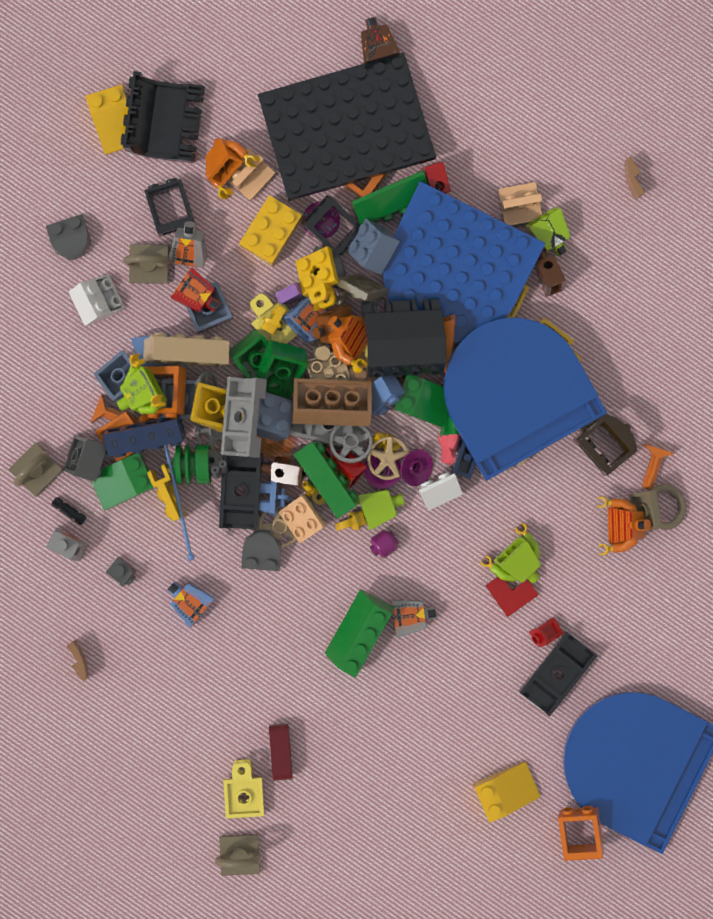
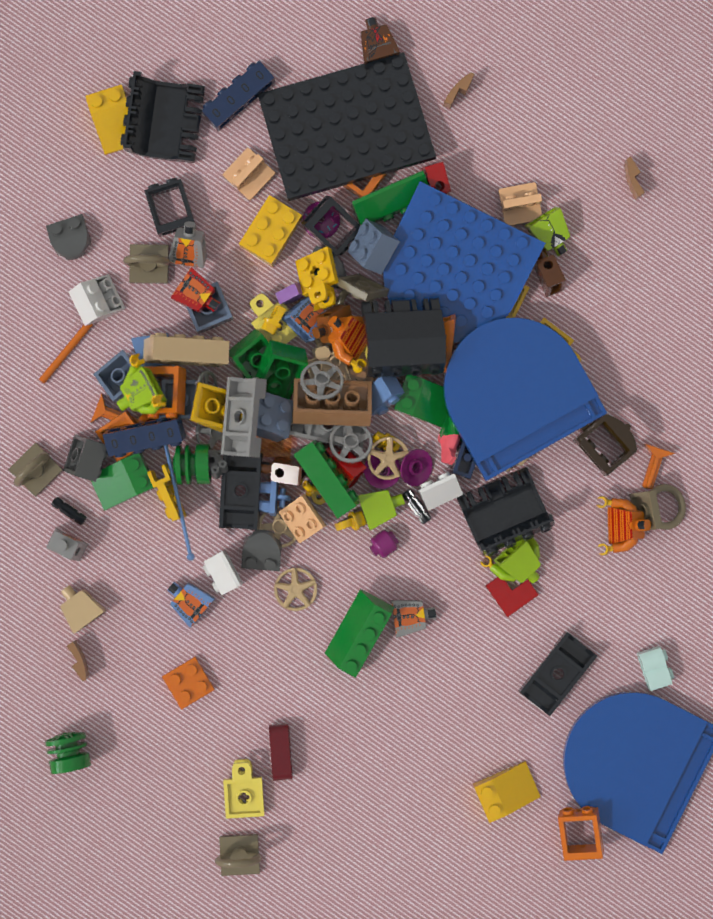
(64, 353): none -> orange bar
(68, 753): none -> green wheel
(80, 608): none -> tan torso
(121, 572): dark grey bracket -> none
(188, 683): none -> orange plate
(222, 572): none -> white slope
(223, 161): orange torso -> none
(238, 95): none -> dark blue brick
(295, 589): none -> tan wheel
(321, 380): none -> light grey wheel
(416, 506): none -> black axle
(461, 87): none -> medium nougat slope
(506, 515): none -> black hinge
(546, 632): red bracket -> none
(655, 668): none -> light aqua brick

